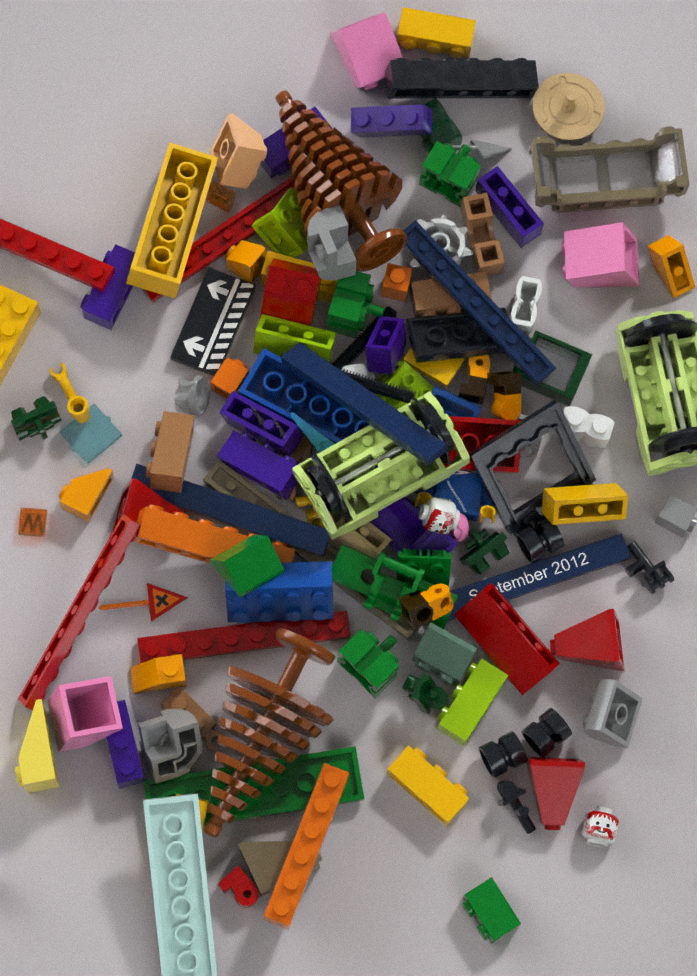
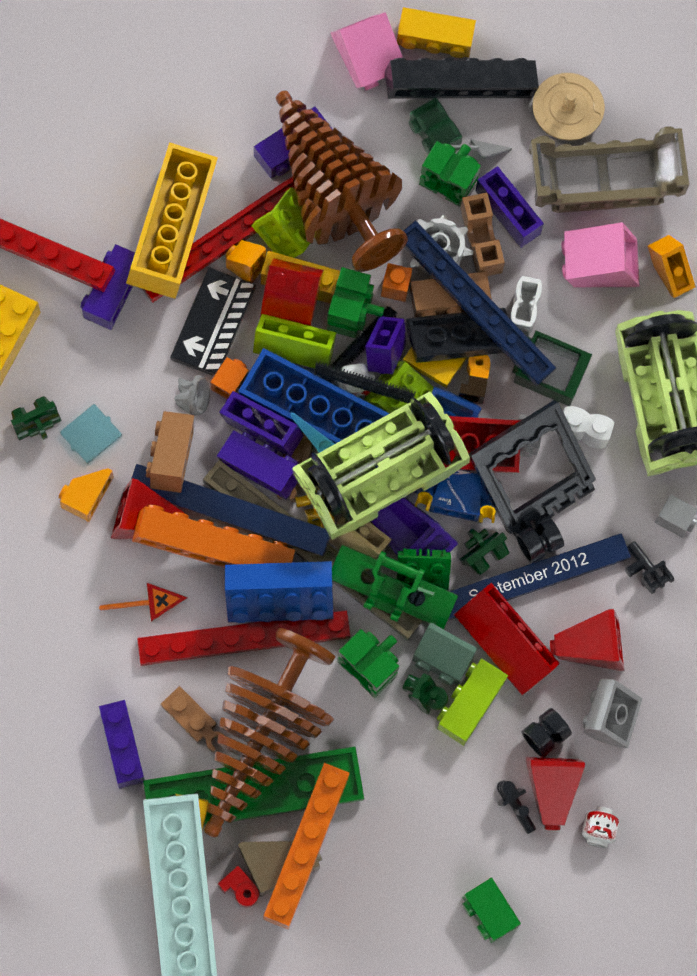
(32, 522): clear orange tile -> none
(36, 757): light yellow slope -> none
(75, 618): red plate -> none
(77, 405): yellow brick -> none
(84, 713): bright pink slope -> none
(158, 674): light orange slope -> none
(170, 744): light grey brick -> none
(221, 196): clear orange tile -> none
(238, 153): light nougat slope -> none
(248, 564): green slope -> none
(329, 244): light grey brick -> none
(364, 404): dark blue tile -> none
(391, 120): dark purple brick -> none
(426, 605): leg -> none
(428, 784): yellow brick -> none
(439, 516): white head -> none
(461, 530): bright pink plate -> none
(504, 754): black wheel -> none
(506, 394): leg -> none
(584, 503): yellow brick -> none

